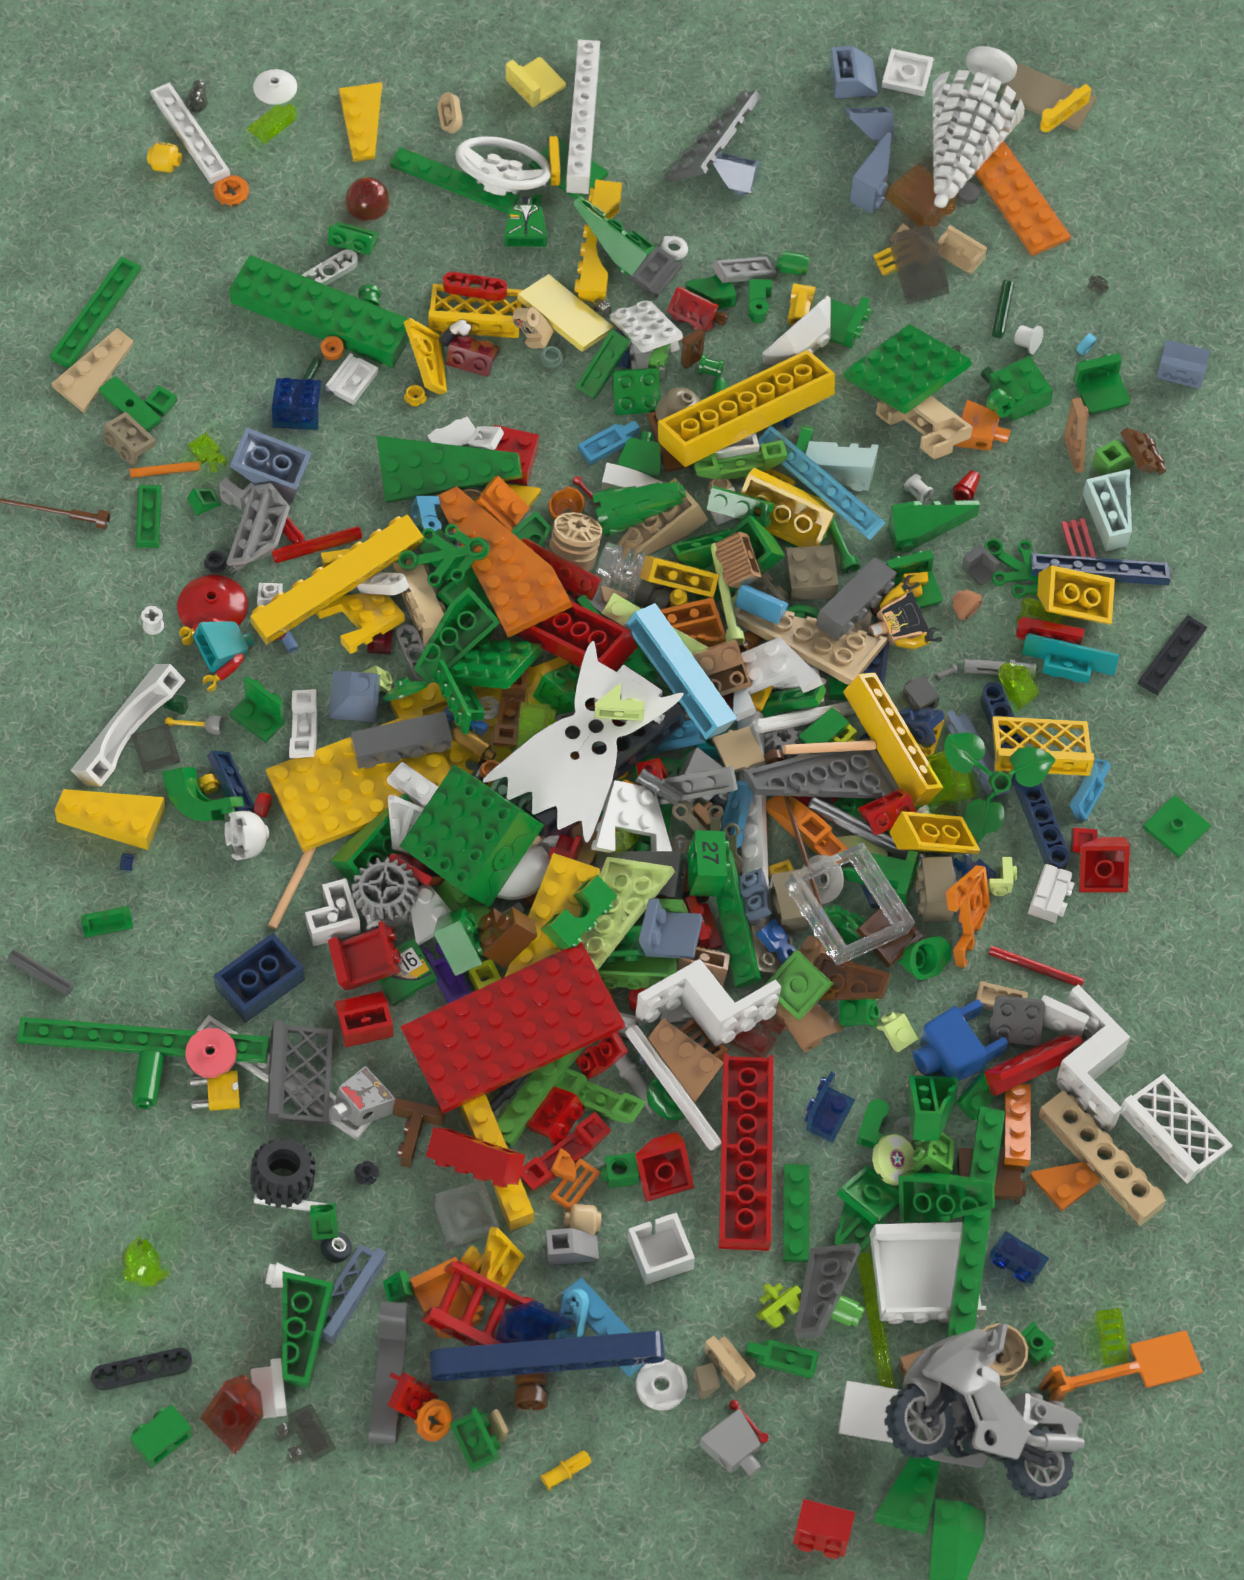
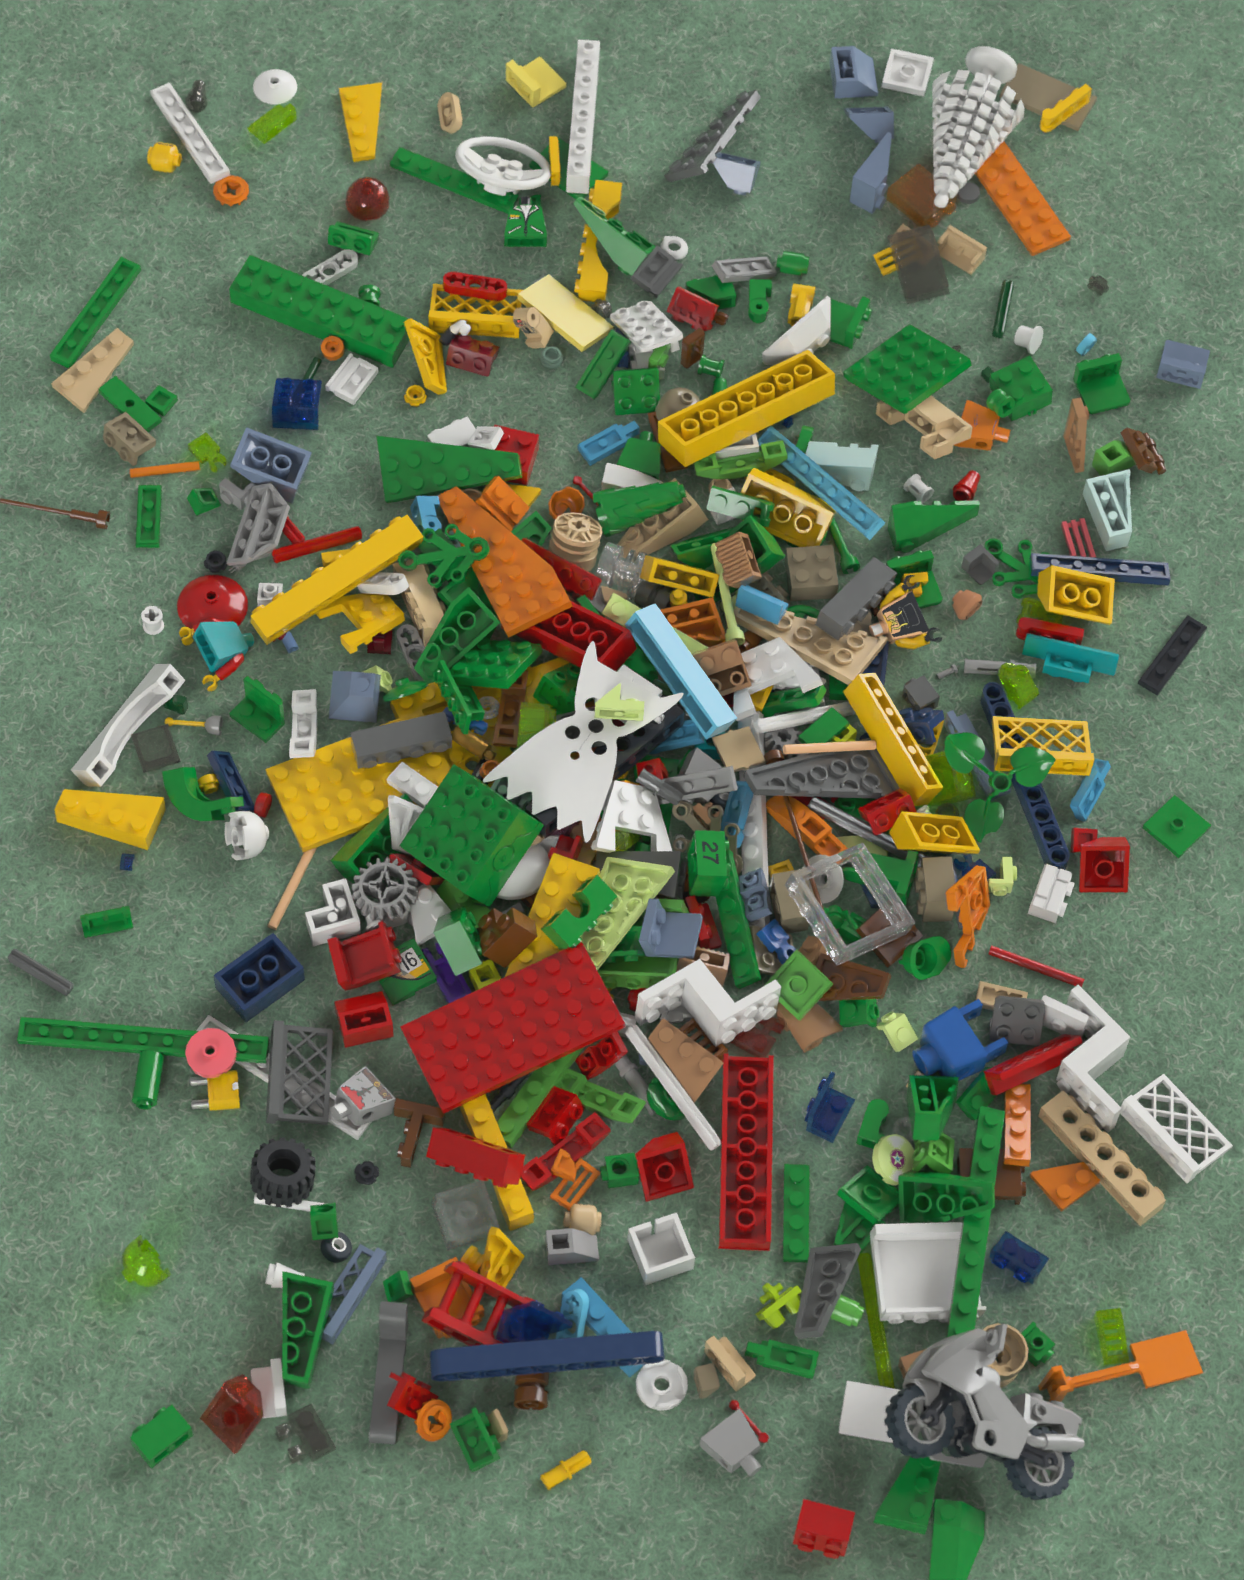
(142, 1373): black beam -> none

